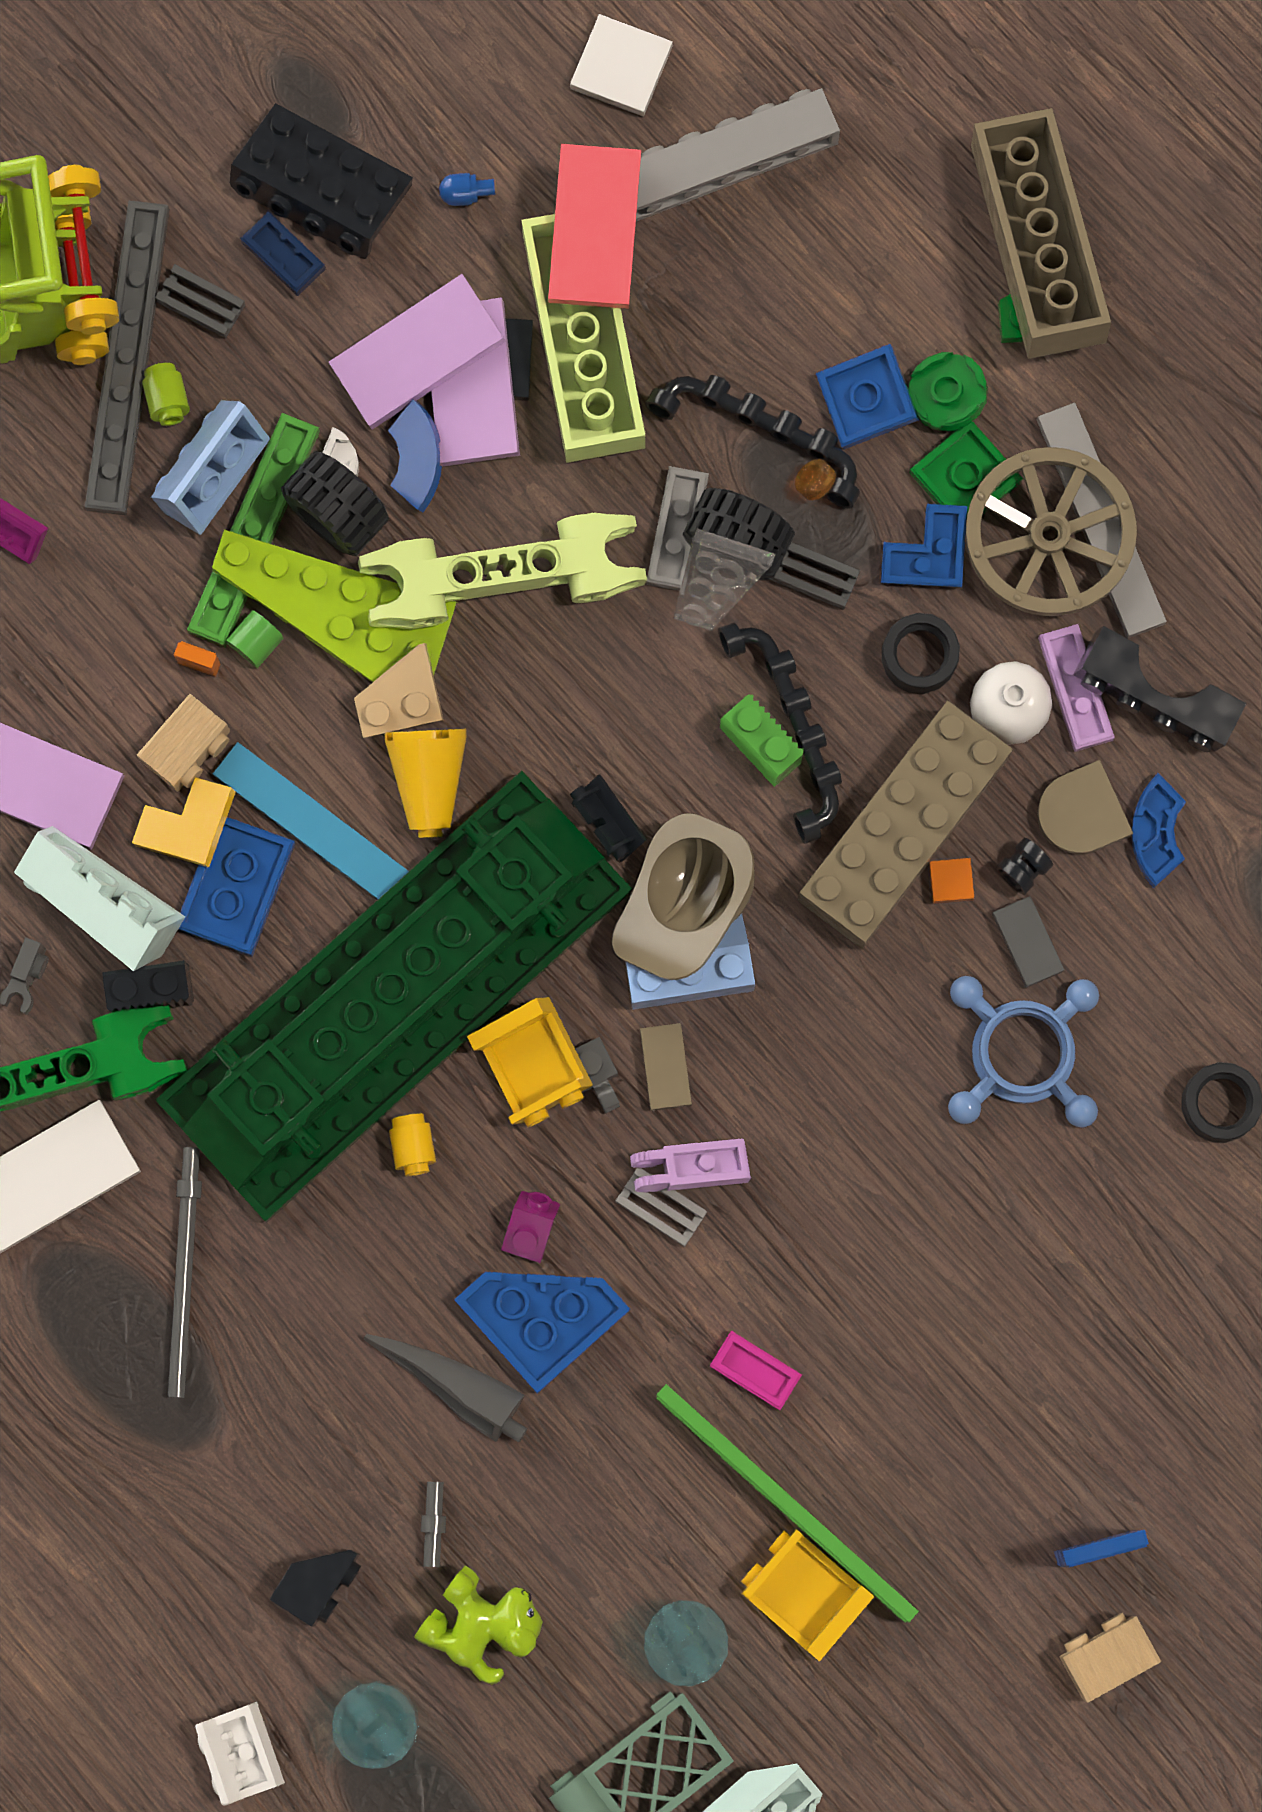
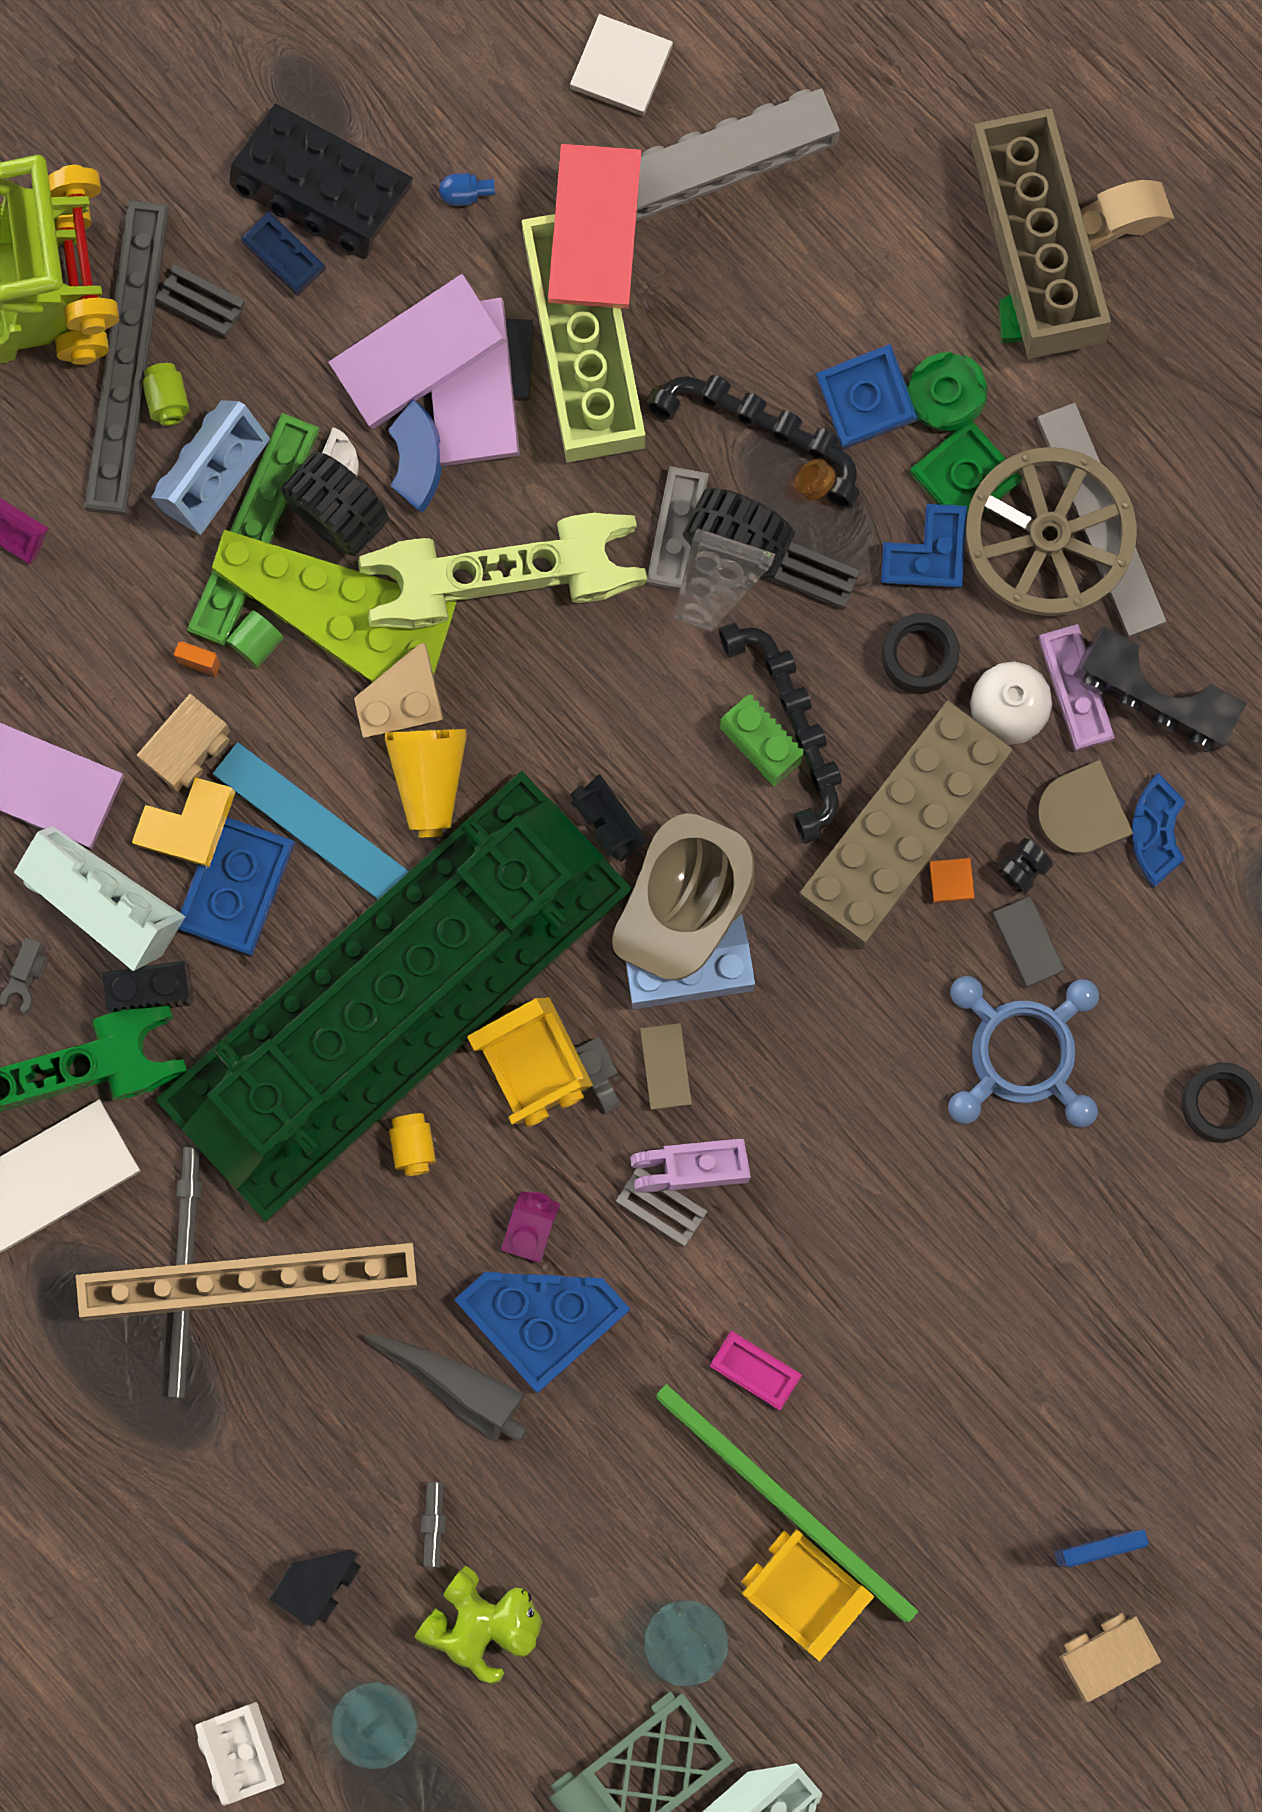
(246, 1281): none -> tan brick
(1126, 209): none -> tan brick

